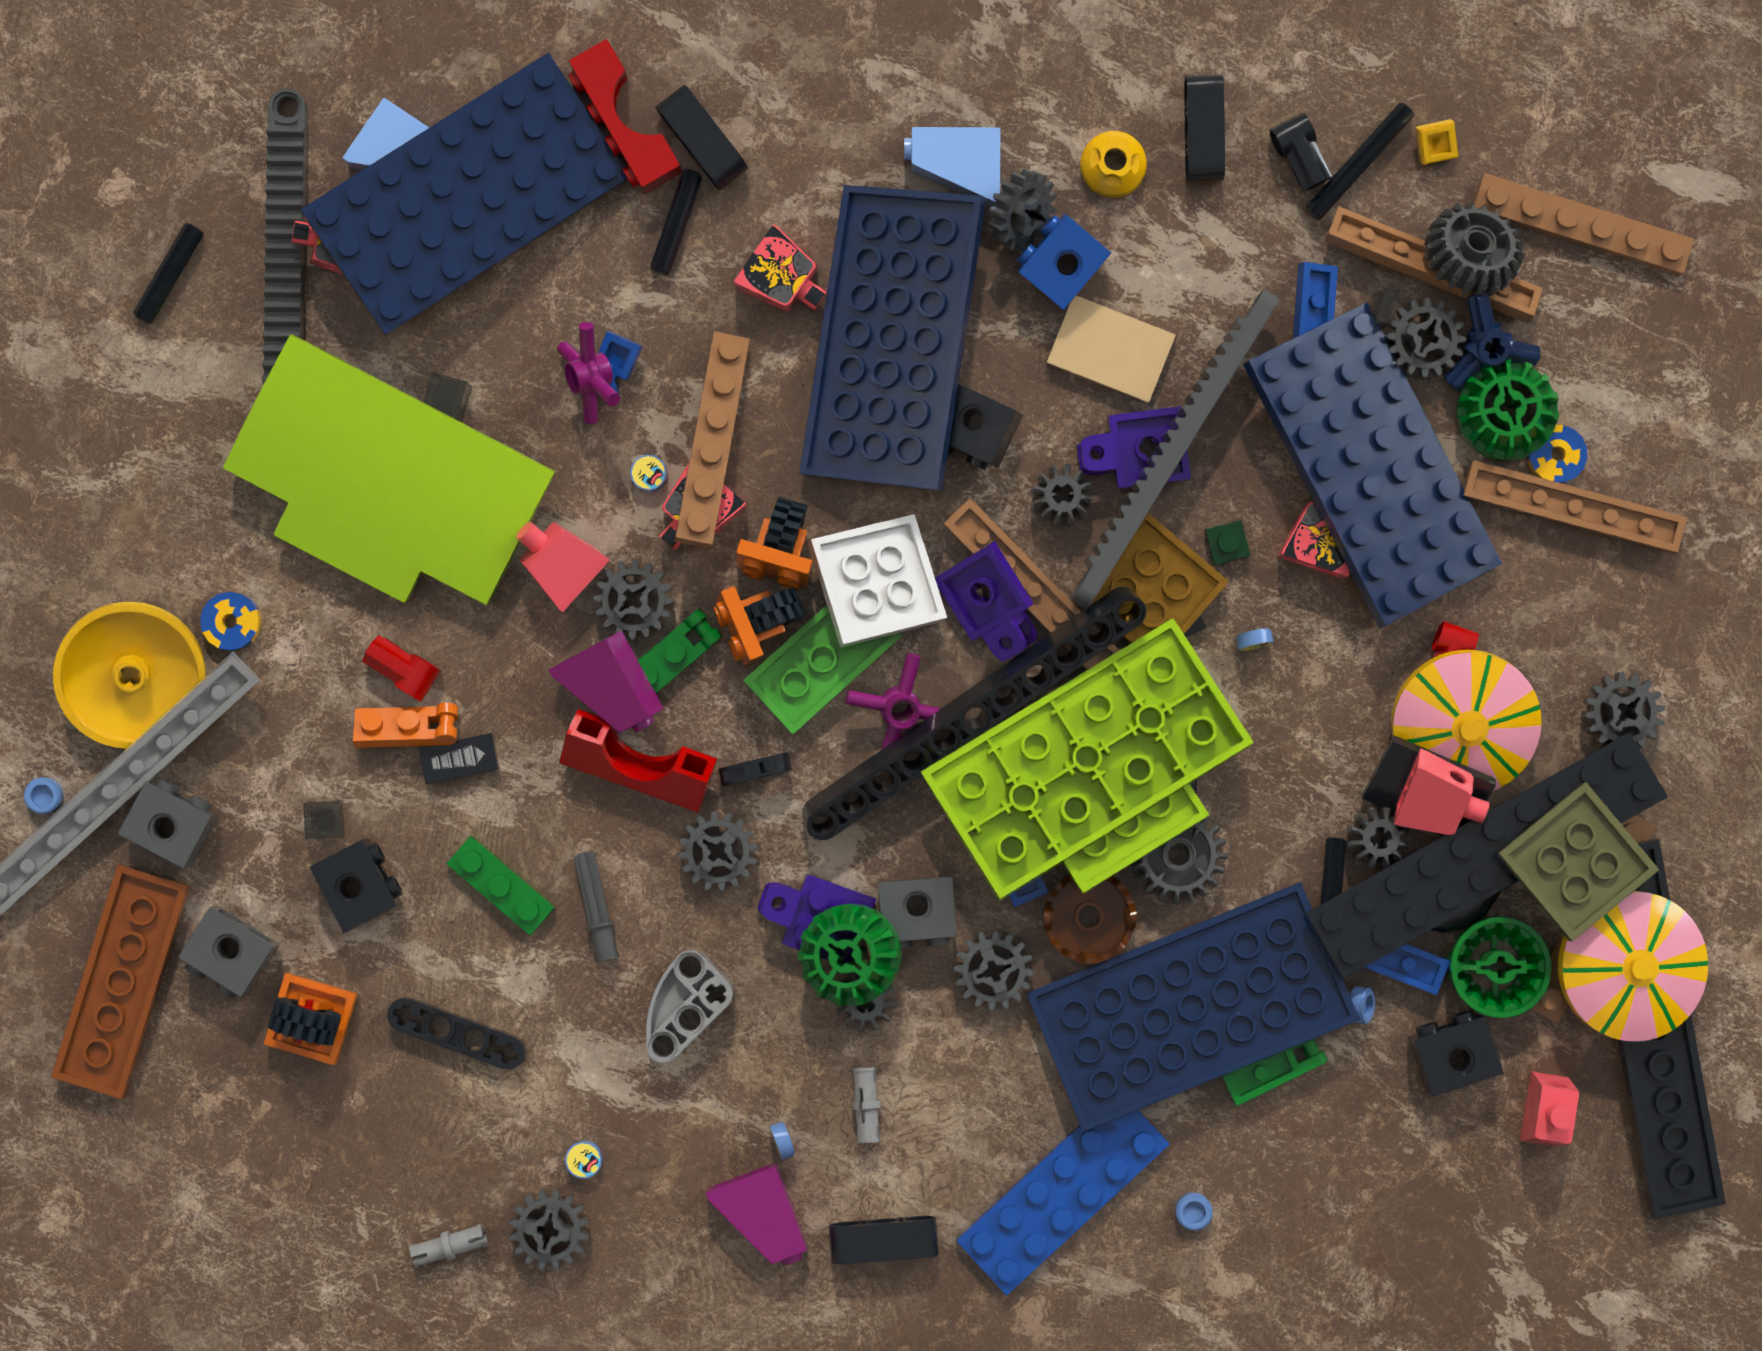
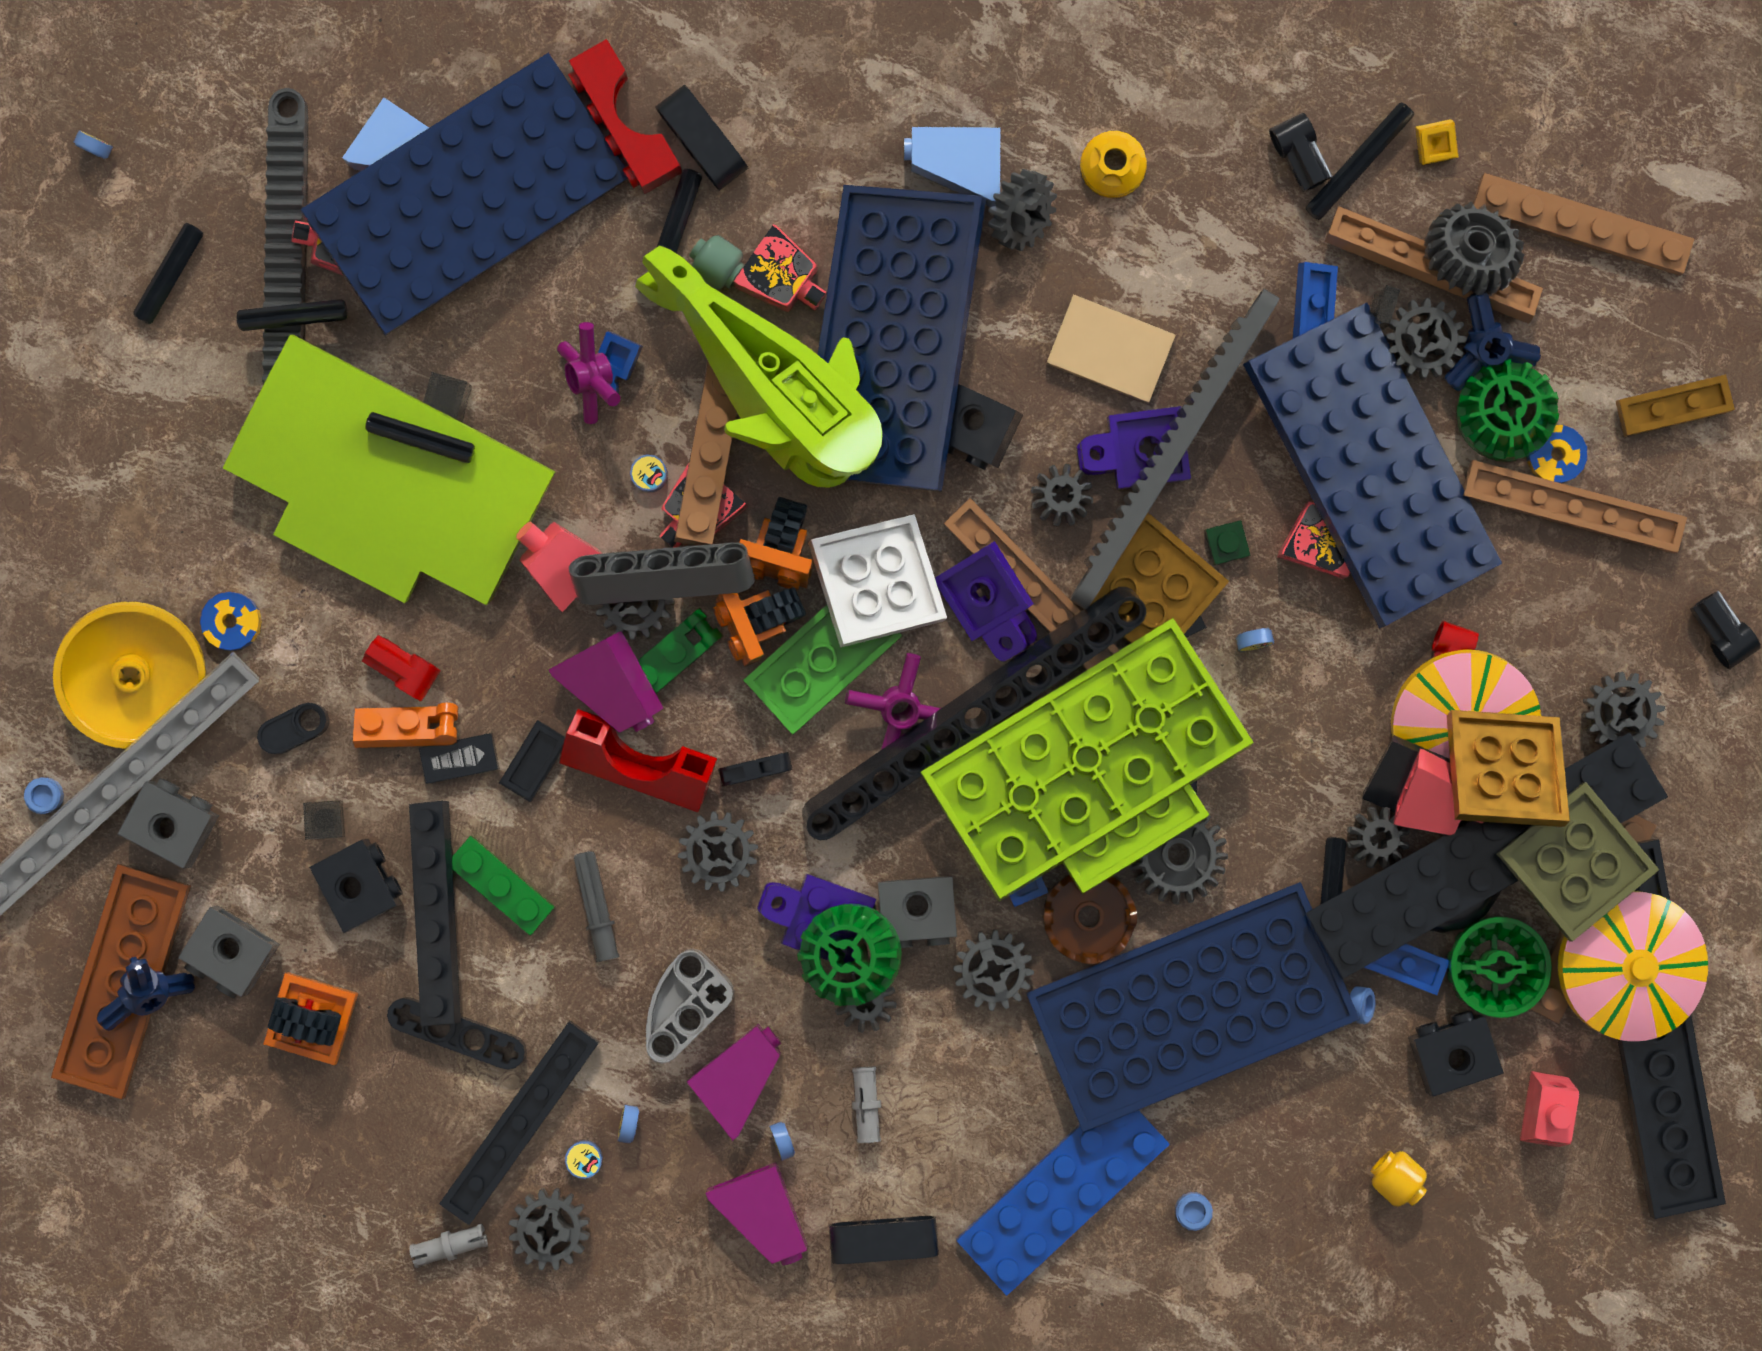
(92, 145): none -> medium blue tile
(143, 992): none -> dark blue bush
(286, 731): none -> black piece
(292, 315): none -> black axle
(419, 437): none -> black axle
(434, 913): none -> black plate
(519, 1122): none -> black plate
(533, 761): none -> black tile
(628, 1124): none -> medium blue tile
(662, 573): none -> dark grey beam
(717, 261): none -> sand green head
(736, 1078): none -> magenta slope
(780, 388): none -> lime animal
(1061, 238): blue brick -> none
(1204, 127): black beam -> none
(1272, 1072): green plate -> none
(1399, 1178): none -> yellow head
(1507, 768): none -> pearl gold plate
(1675, 405): none -> pearl gold plate
(1730, 638): none -> black piece

